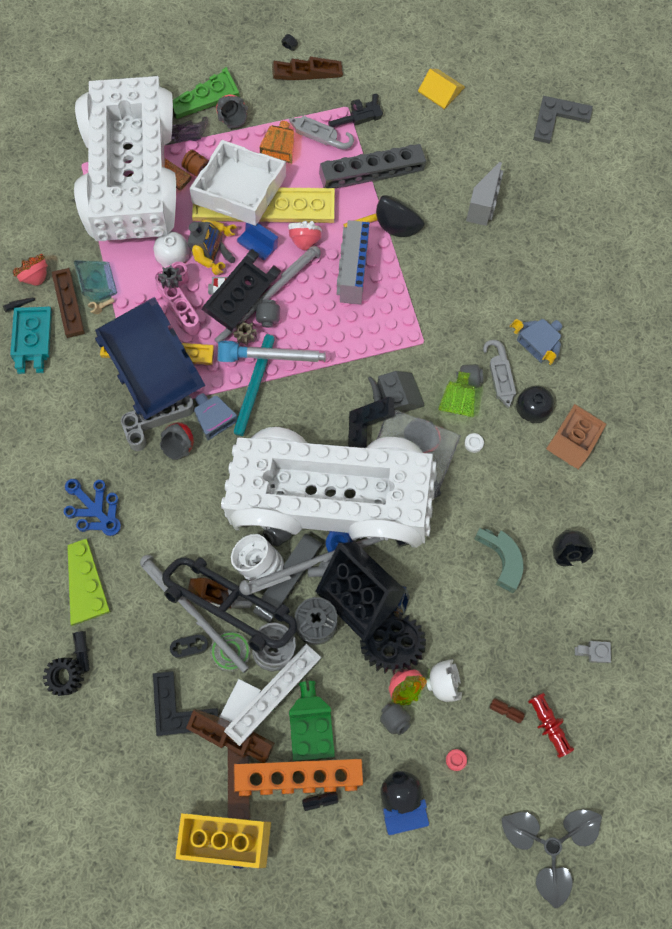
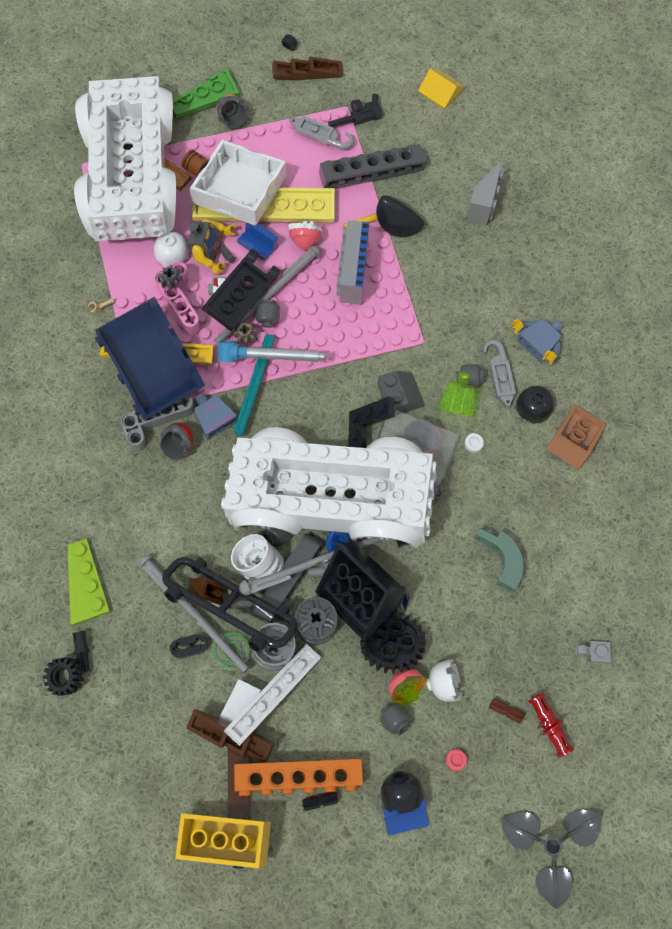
(16, 304): black helmet -> none
(31, 337): teal tile -> none
(32, 271): coral hair -> none
(68, 303): reddish brown plate -> none
(94, 509): blue plant -> none
(95, 279): clear light blue slope -> none
(167, 718): black plate -> none
(189, 131): clear purple wing -> none
(279, 142): clear yellow torso -> none
(311, 726): green plate -> none
(376, 391): dark grey helmet -> none
(554, 107): dark grey plate -> none
(571, 547): black cylinder -> none

